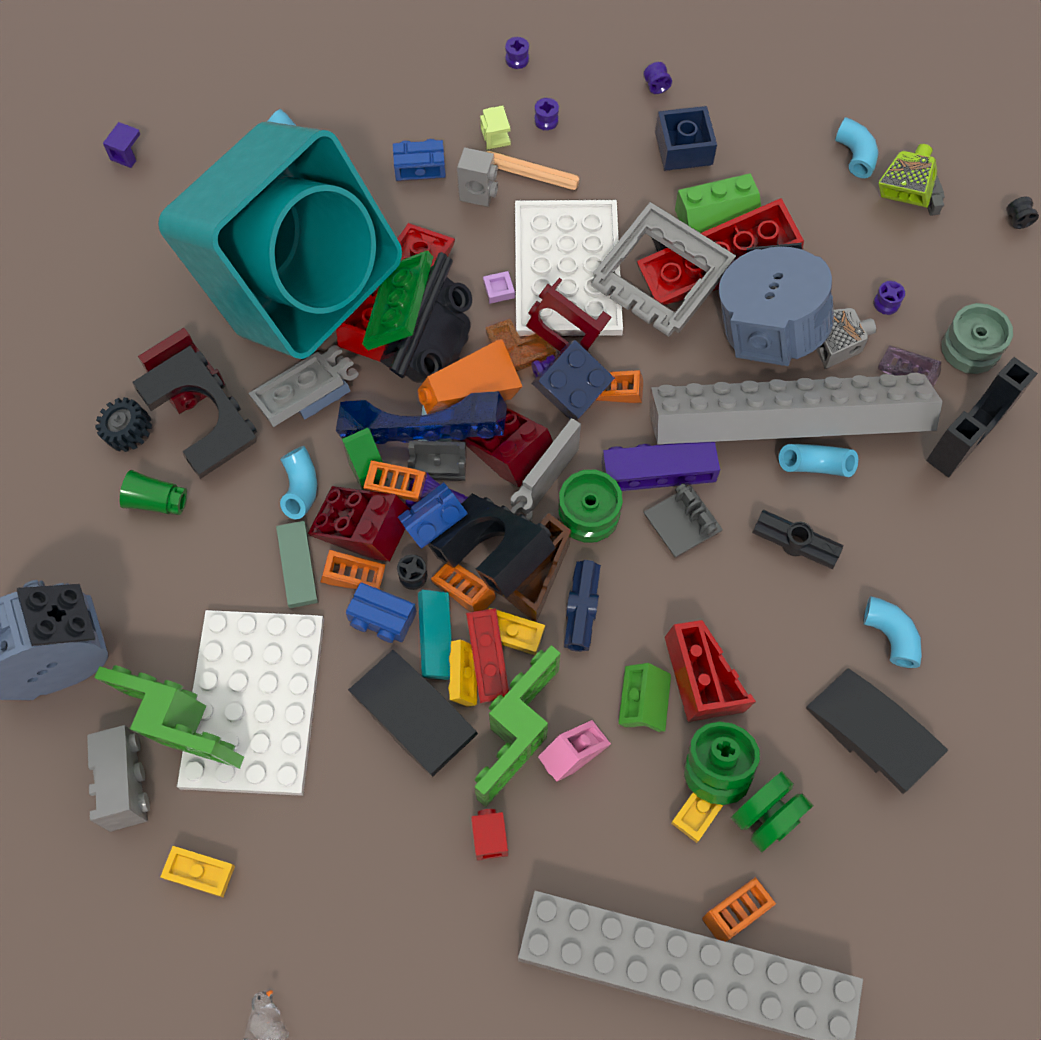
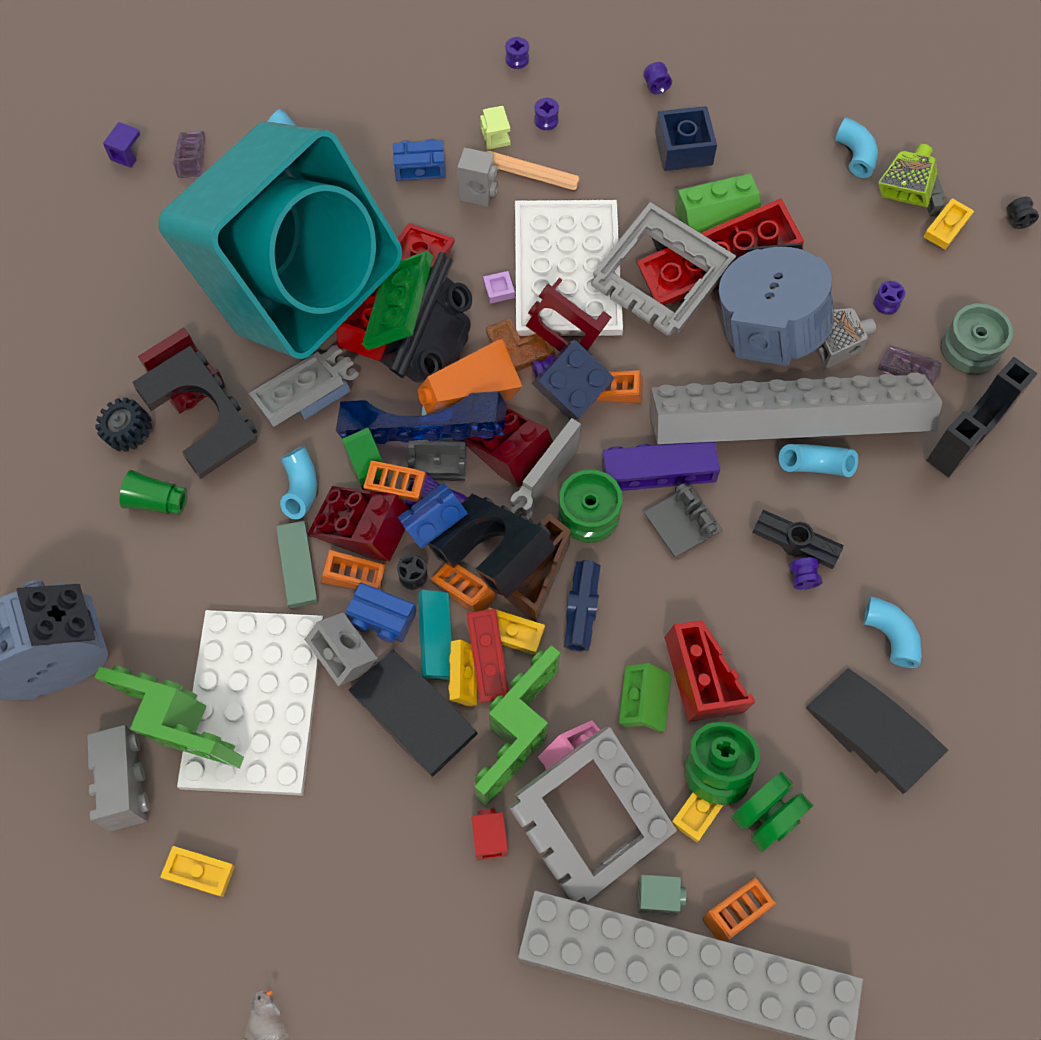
(189, 157): none -> clear purple slope
(340, 649): none -> light grey brick
(630, 789): none -> light grey hinge
(661, 894): none -> sand green brick
(805, 573): none -> dark purple wheel
(948, 224): none -> yellow plate

